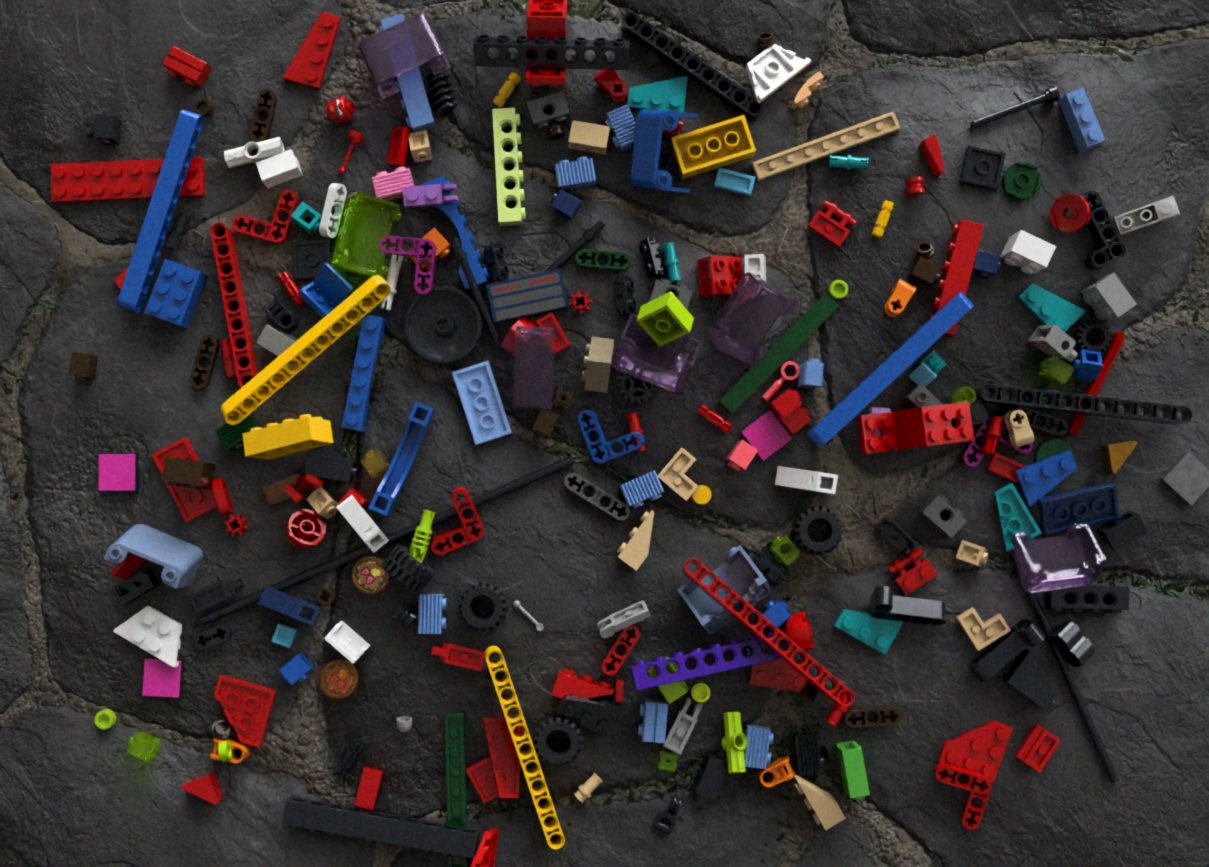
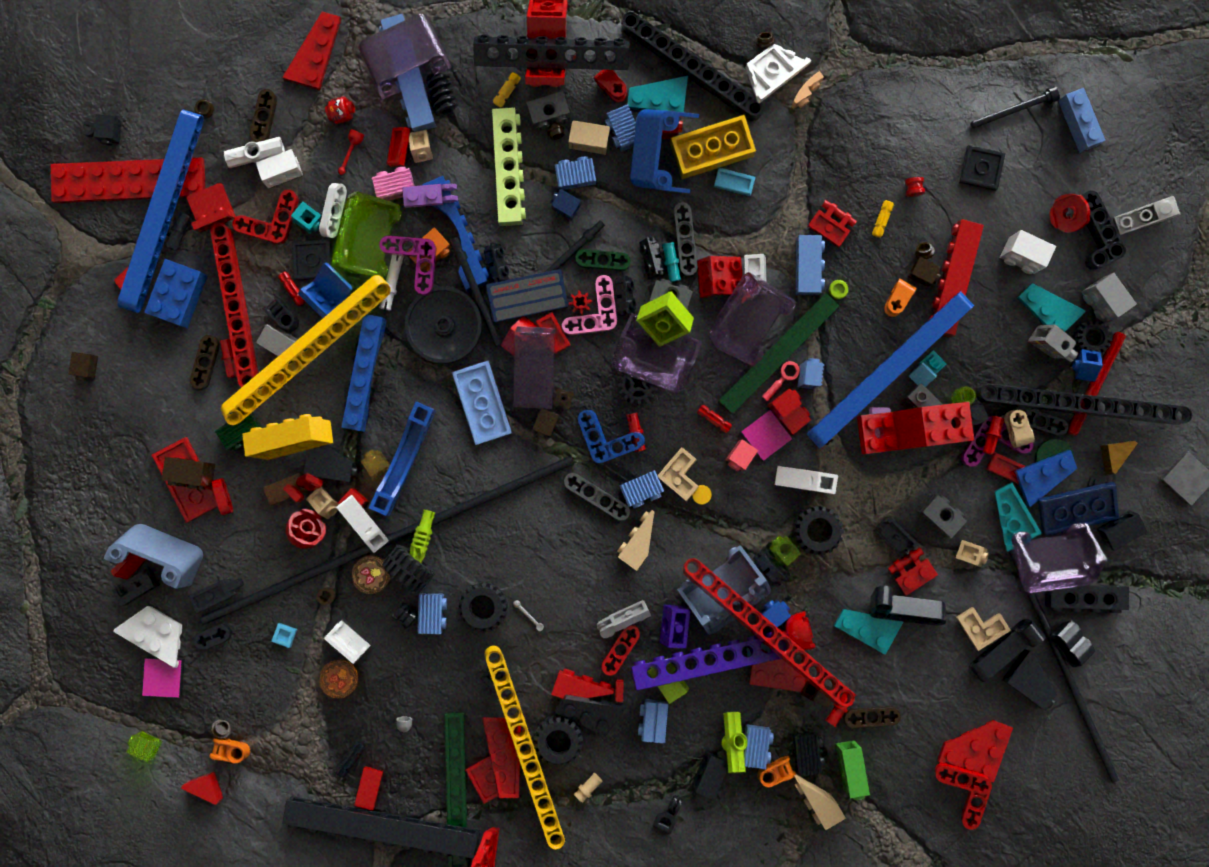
(105, 719): lime tile -> none
(118, 471): dark pink tile -> none
(187, 67): red brick -> none
(210, 207): none -> red bracket
(225, 751): lime tile -> none
(233, 528): red gear -> none
(246, 707): red plate -> none
(289, 605): dark blue slope -> none
(296, 669): blue brick -> none
(460, 656): red hinge -> none
(465, 529): red beam -> none
(598, 318): none -> bright pink beam
(598, 364): dark tan brick -> none
(667, 766): clear neon green plate -> none
(675, 626): none -> dark purple brick
(682, 728): light grey hinge -> none
(685, 239): none -> dark grey beam
(700, 692): neon yellow plate -> none
(809, 264): none -> medium blue brick
(825, 146): tan tile -> none
(848, 162): teal pin -> none
(932, 154): red slope -> none
(986, 264): dark blue brick -> none
(1021, 181): dark green tile -> none
(1037, 747): red plate -> none
(1056, 370): clear neon green brick -> none

